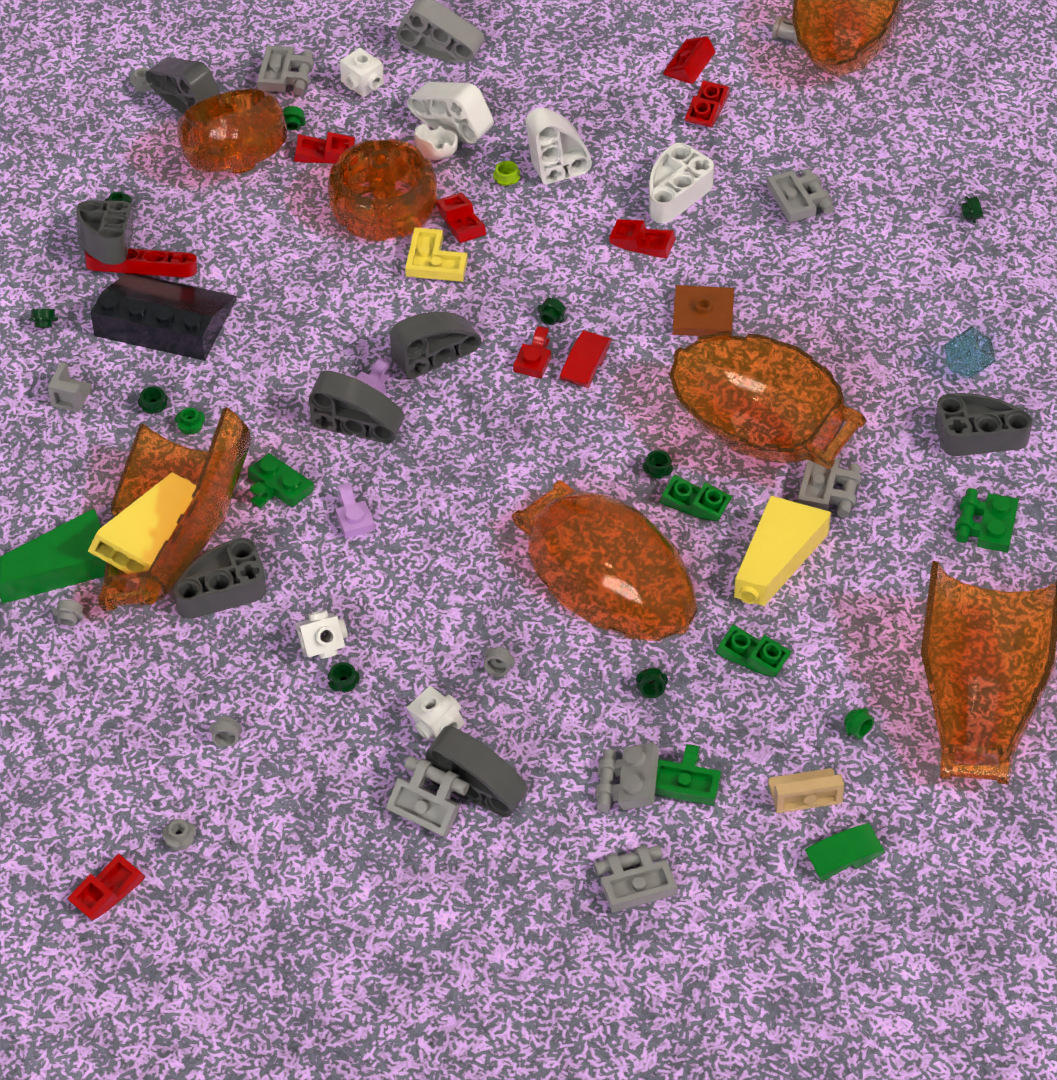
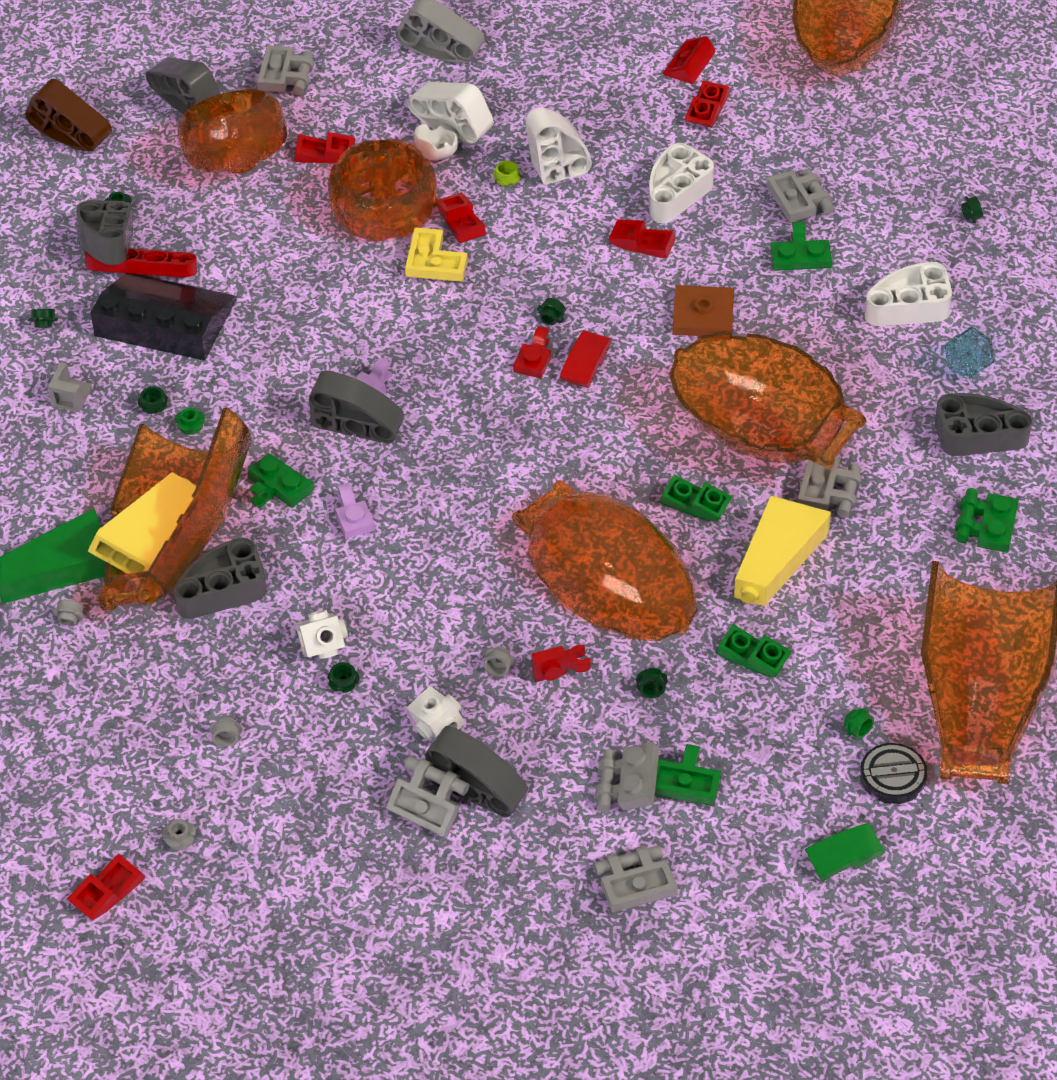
(66, 117): none -> reddish brown beam
(139, 80): light grey plate -> none
(294, 117): green plate -> none
(361, 72): white brick -> none
(431, 339): dark grey beam -> none
(555, 661): none -> red plate
(661, 459): dark green plate -> none
(784, 29): light grey bush -> none
(800, 253): none -> green plate
(806, 790): tan panel -> none
(893, 773): none -> tile
(910, 296): none -> white beam

